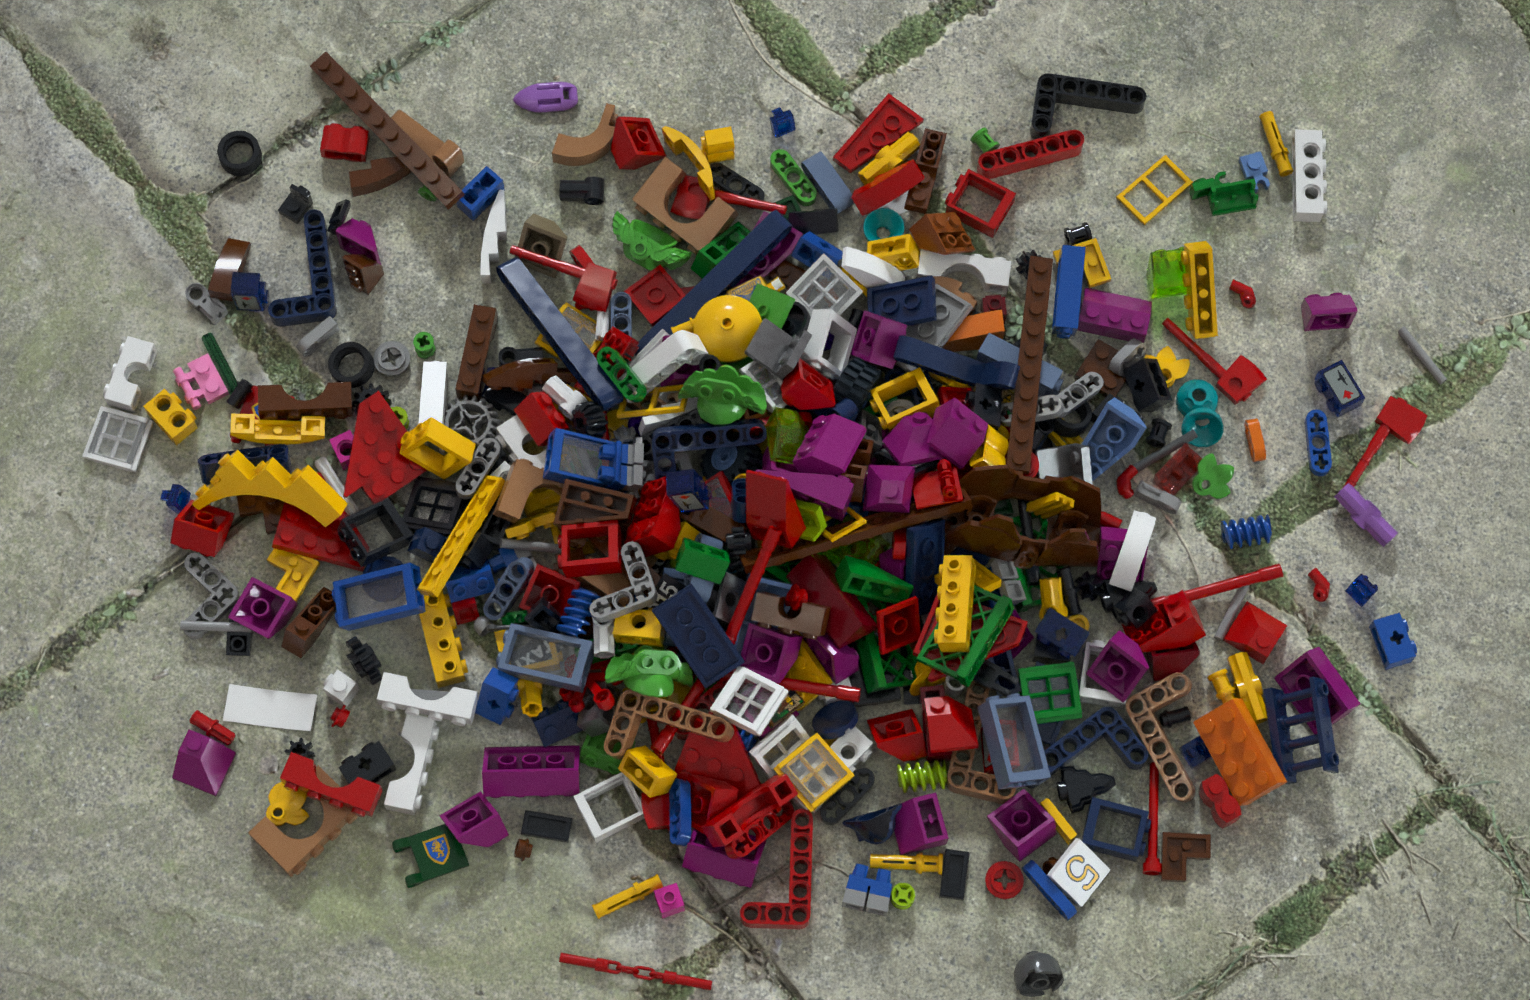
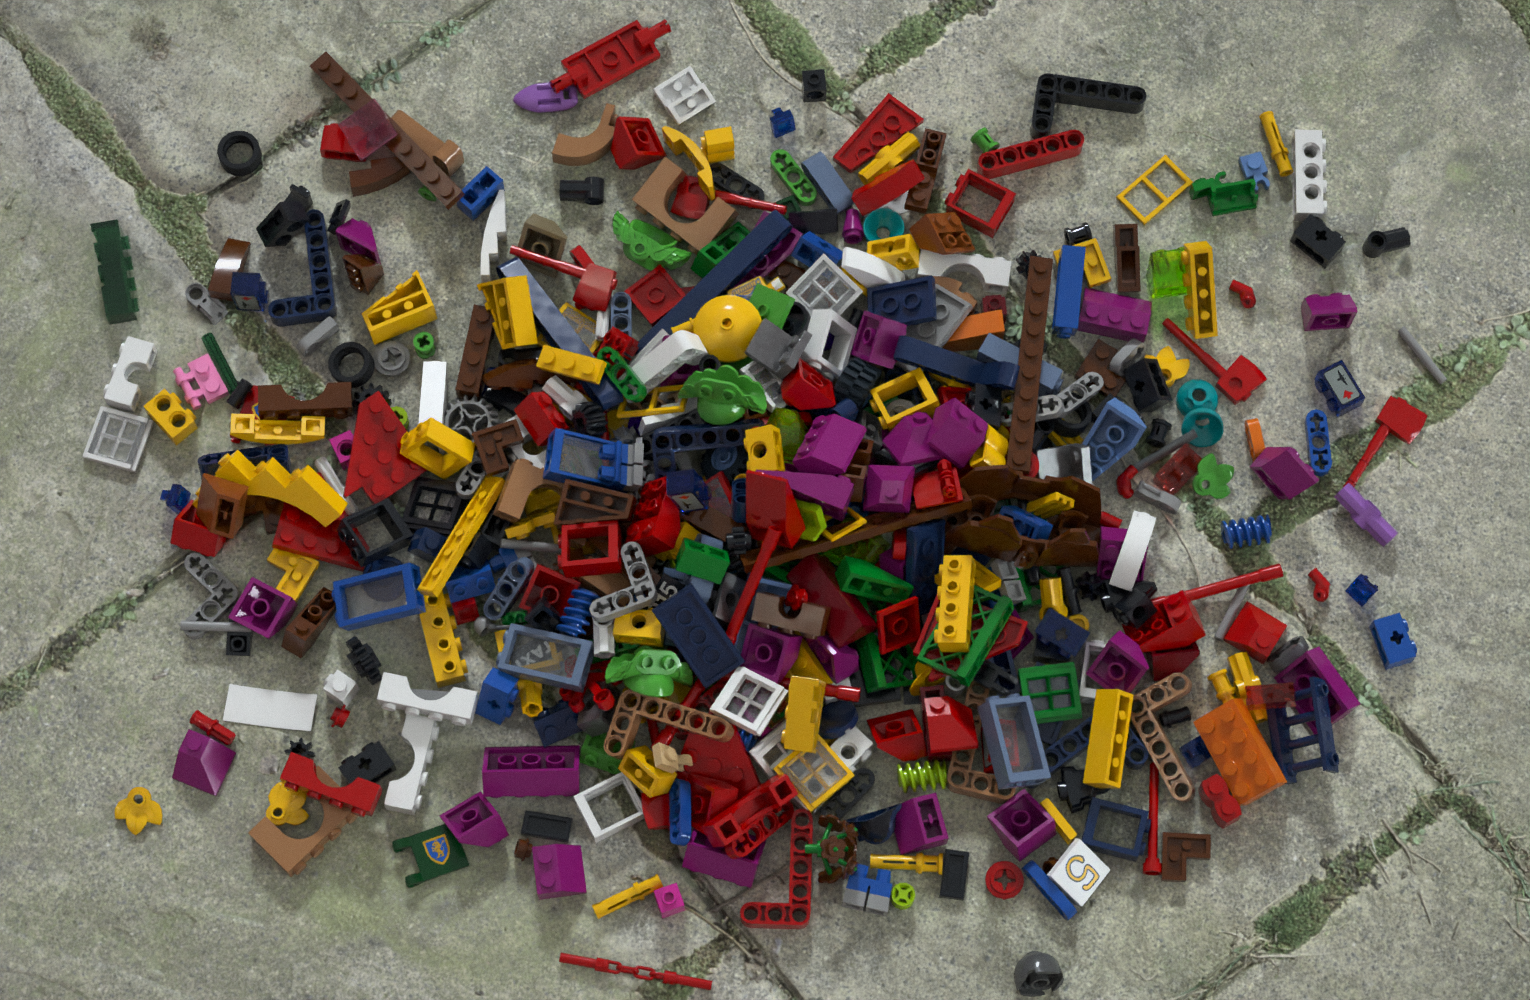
(115, 272): none -> clear green wedge
(138, 813): none -> yellow plate
(221, 505): none -> dark orange slope
(282, 223): none -> black brick
(368, 129): none -> clear pink slope
(400, 311): none -> yellow wedge
(491, 443): none -> reddish brown plate
(511, 310): none -> yellow wedge
(558, 870): none -> magenta slope
(571, 364): none -> yellow plate
(611, 58): none -> red plate
(668, 760): none -> tan plate
(683, 95): none -> white slope
(760, 438): none -> yellow brick
(803, 714): none -> yellow wedge
(813, 85): none -> black brick
(835, 848): none -> reddish brown plant
(852, 227): none -> magenta cone
(1027, 523): none -> blue brick
(1107, 739): none -> yellow brick
(1126, 257): none -> reddish brown slope
(1270, 696): none -> clear red hinge
(1283, 472): none -> magenta slope
(1287, 653): none -> dark grey beam
(1321, 251): none -> black brick
(1387, 242): none -> black piece

